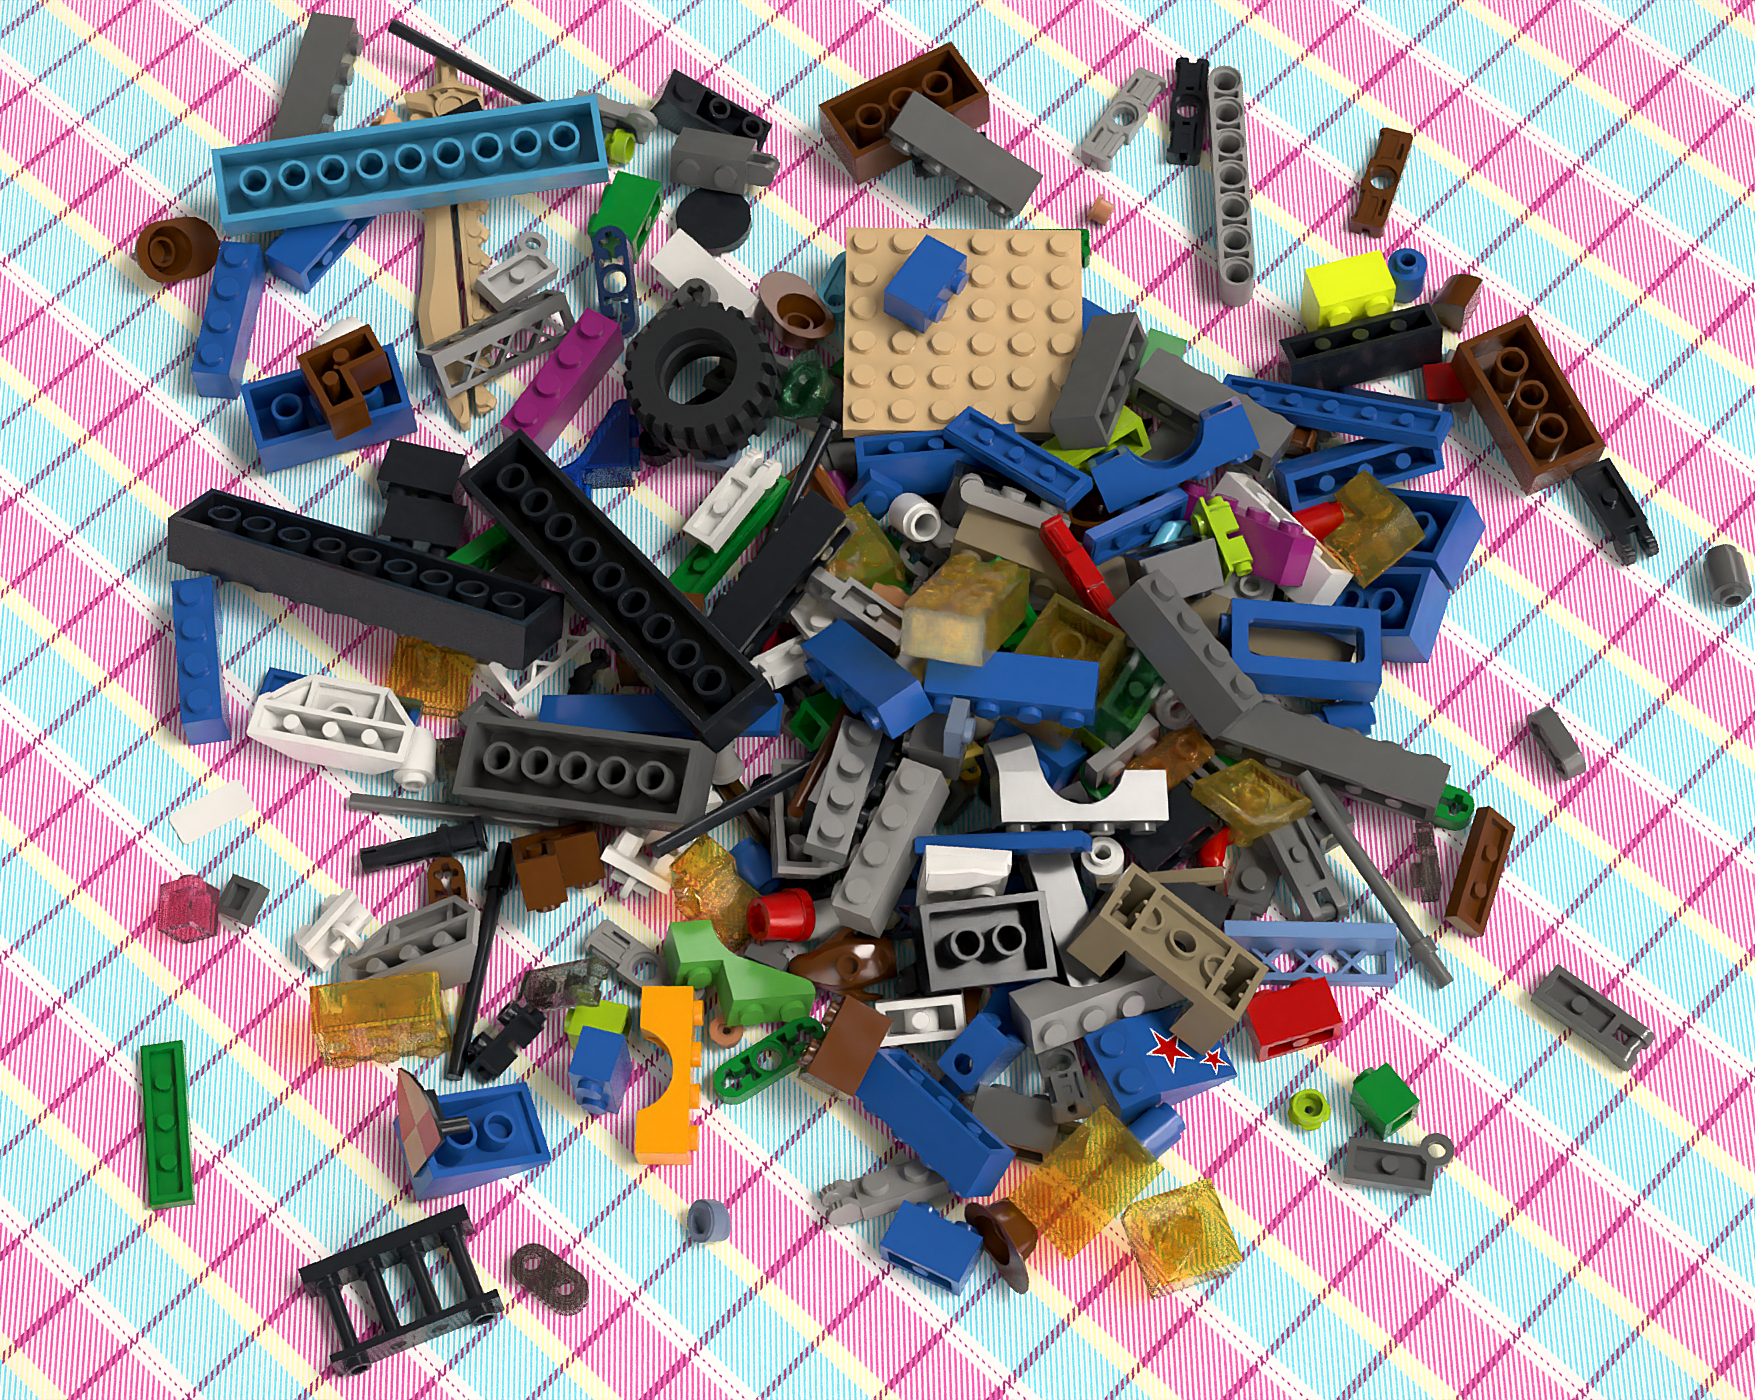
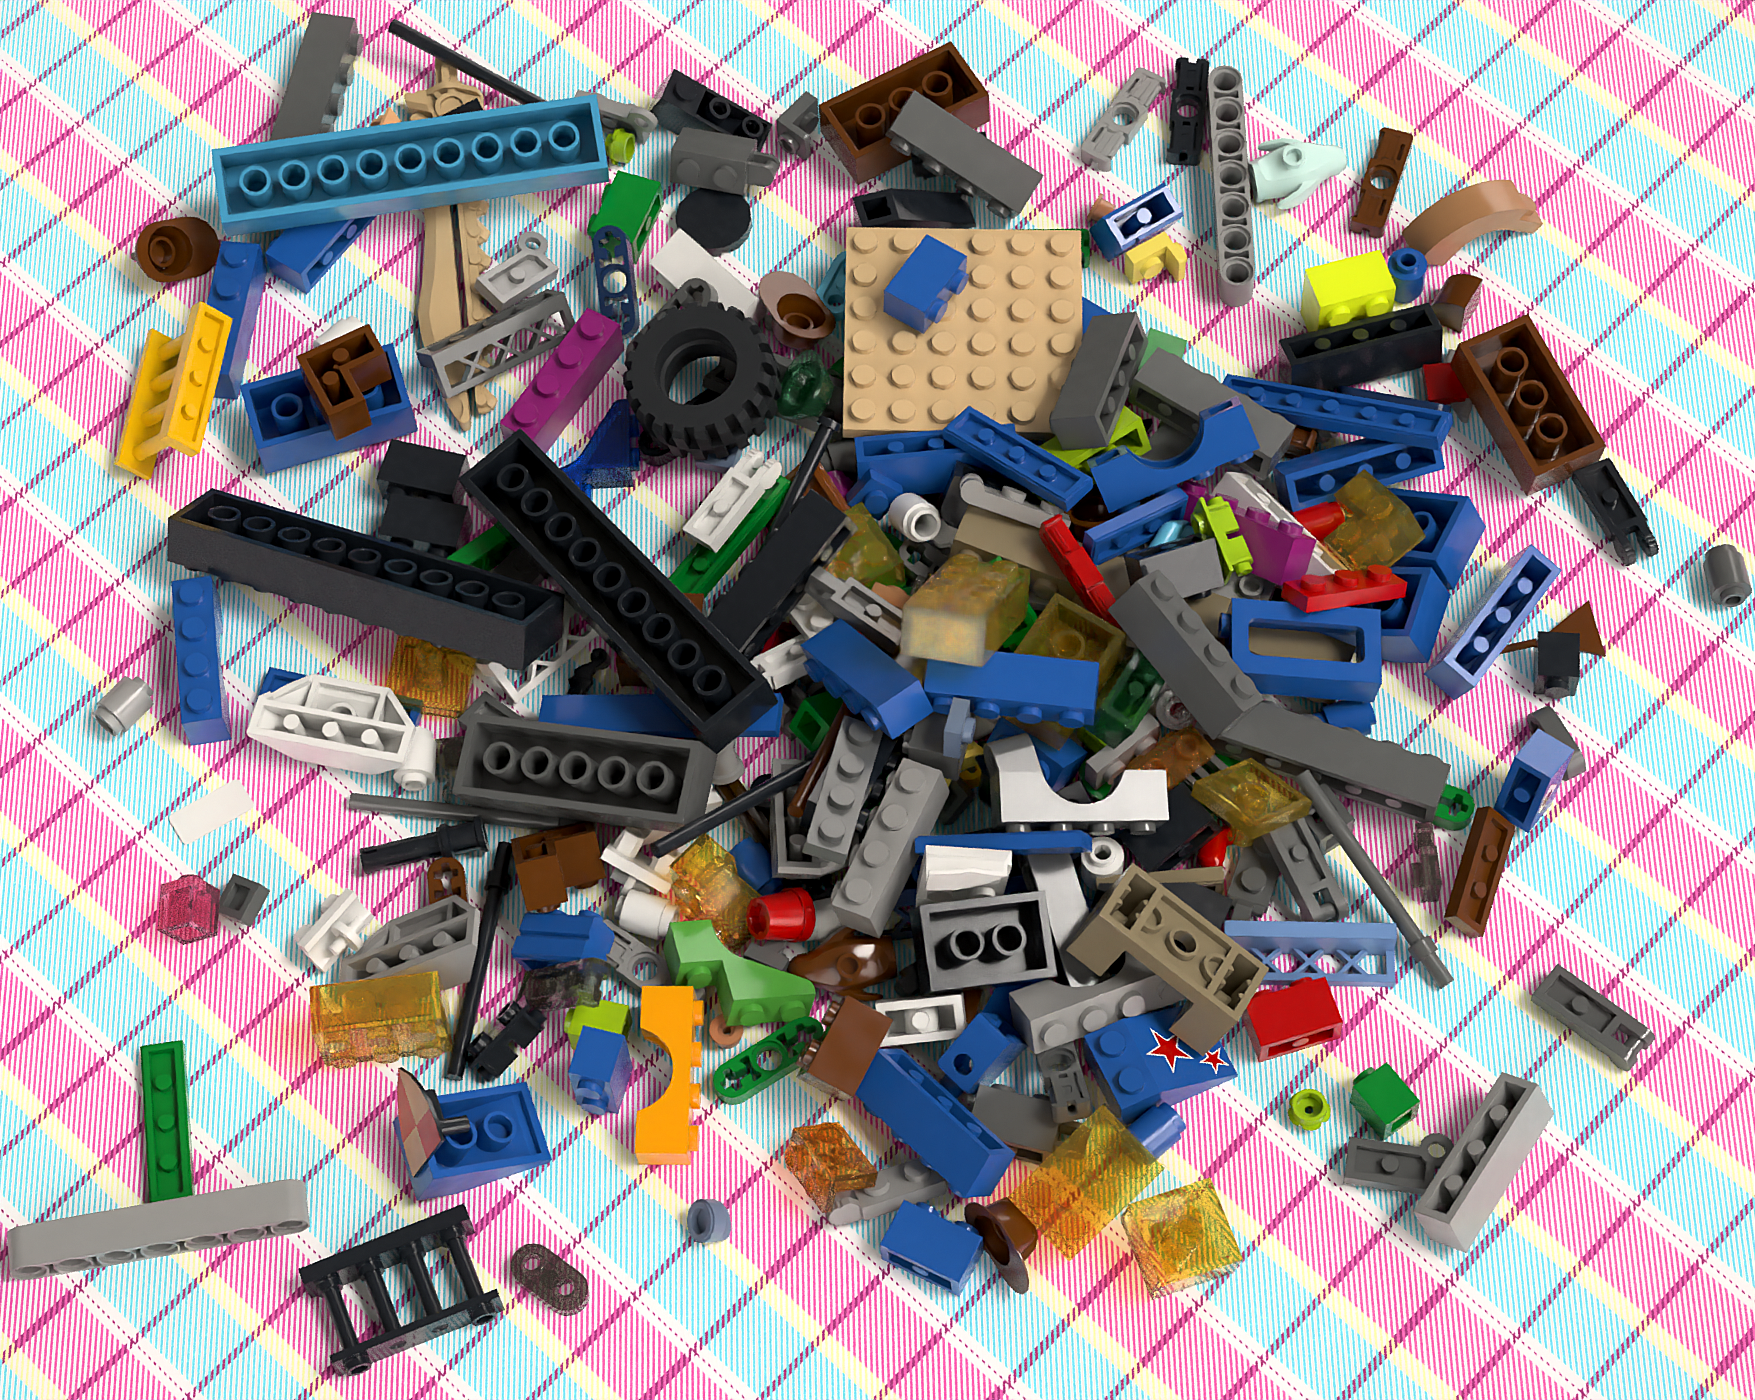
(123, 705): none -> light grey brick
(157, 1229): none -> light grey beam
(174, 391): none -> yellow fence
(561, 938): none -> blue brick
(645, 914): none -> white brick
(797, 124): none -> dark grey bracket
(827, 1163): none -> clear orange bracket
(913, 209): none -> black slope
(1136, 222): none -> blue brick
(1154, 255): none -> light yellow bracket
(1293, 170): none -> light aqua animal
(1344, 589): none -> red plate
(1469, 214): none -> medium nougat arch
(1483, 1162): none -> light grey brick
(1492, 622): none -> blue brick
(1533, 780): none -> blue brick
(1556, 664): none -> black brick
(1581, 622): none -> reddish brown piece

